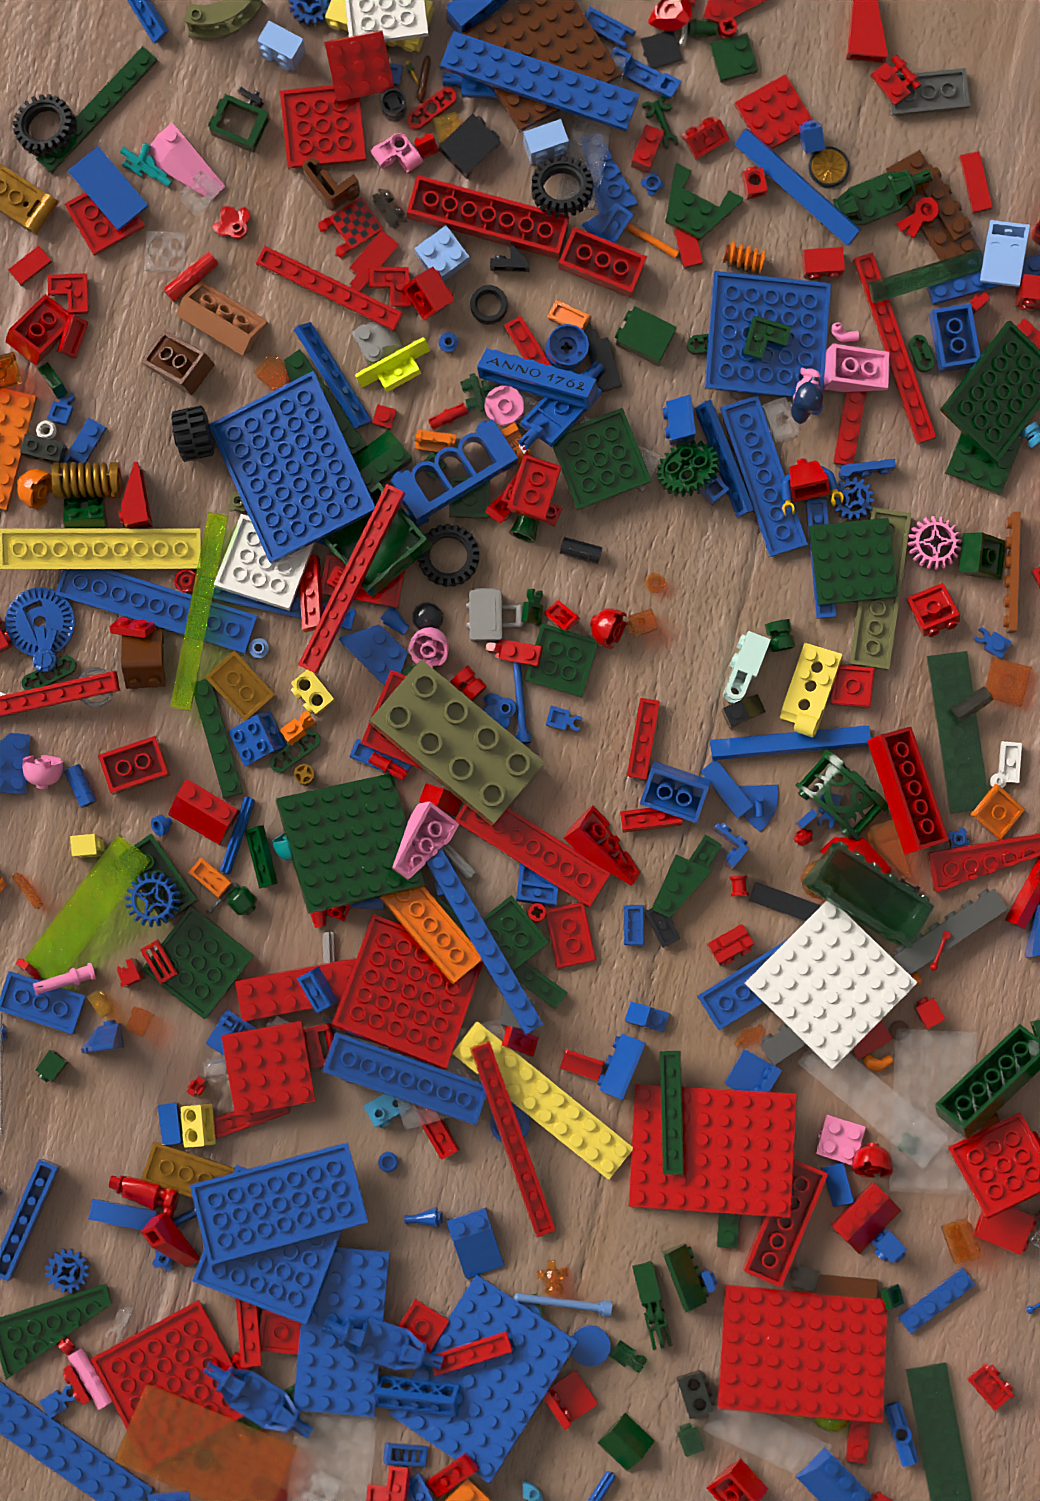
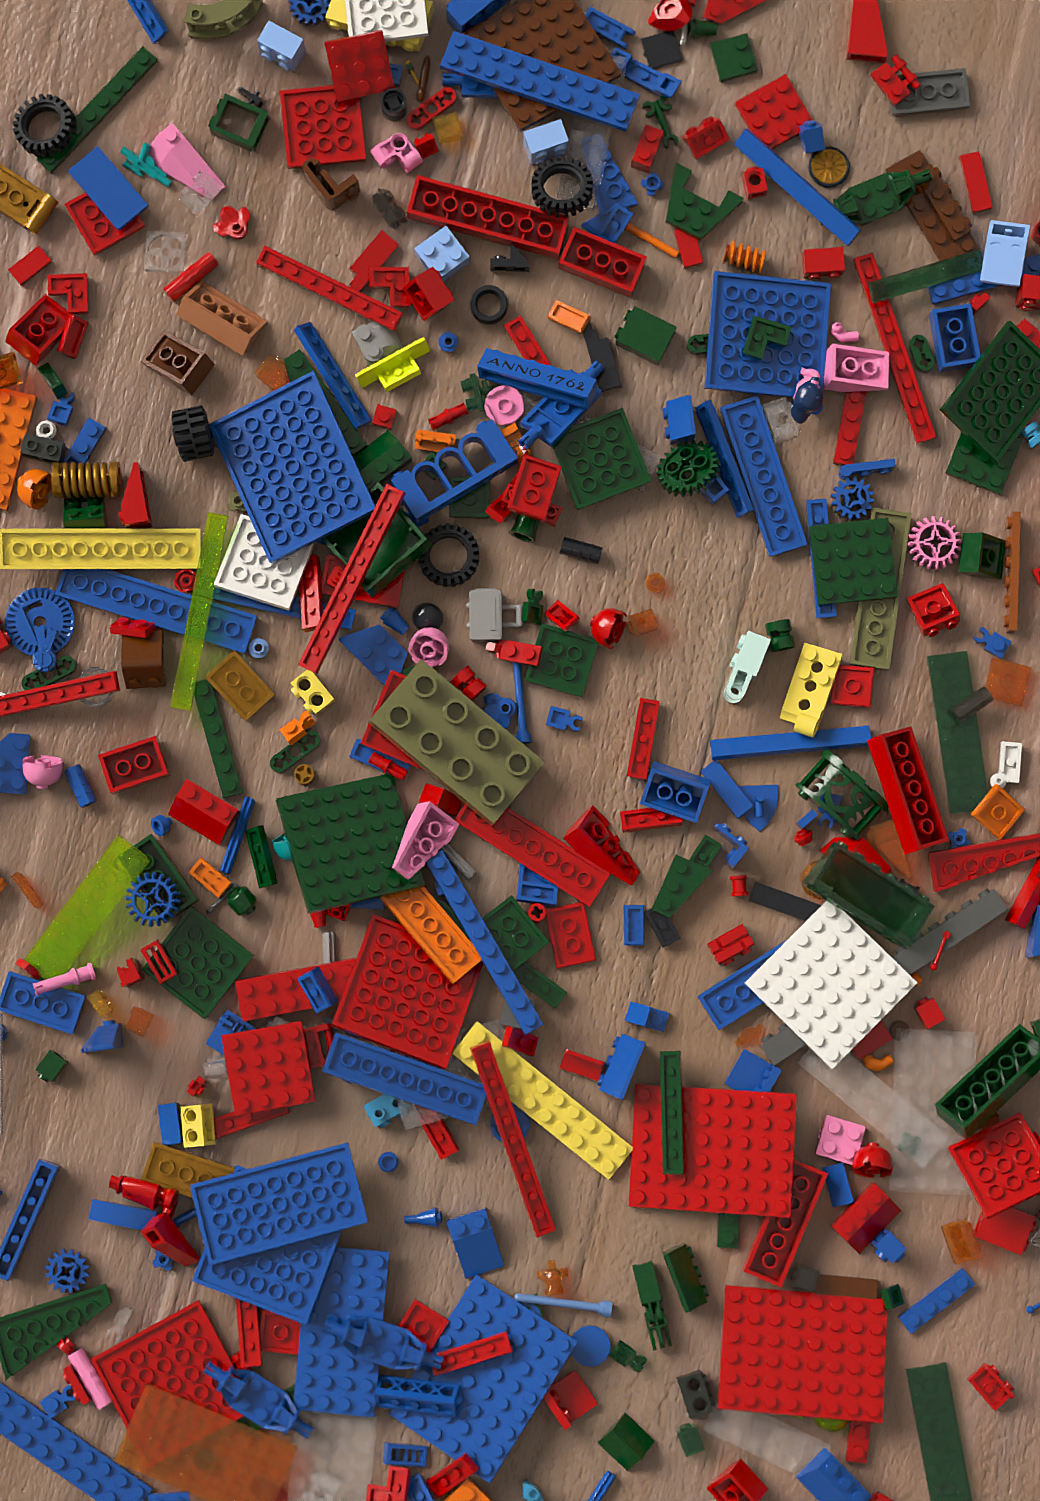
(87, 846): light yellow brick -> none
(257, 738): blue bracket -> none
(354, 224): red flag -> none
(469, 144): black panel -> none
(574, 339): blue wheel -> none
(709, 1280): blue plate -> none
(727, 22): red bush -> none
(743, 710): black slope -> none
(808, 481): red torso -> none
(904, 1446): blue piece -> none
(925, 210): red piece -> none

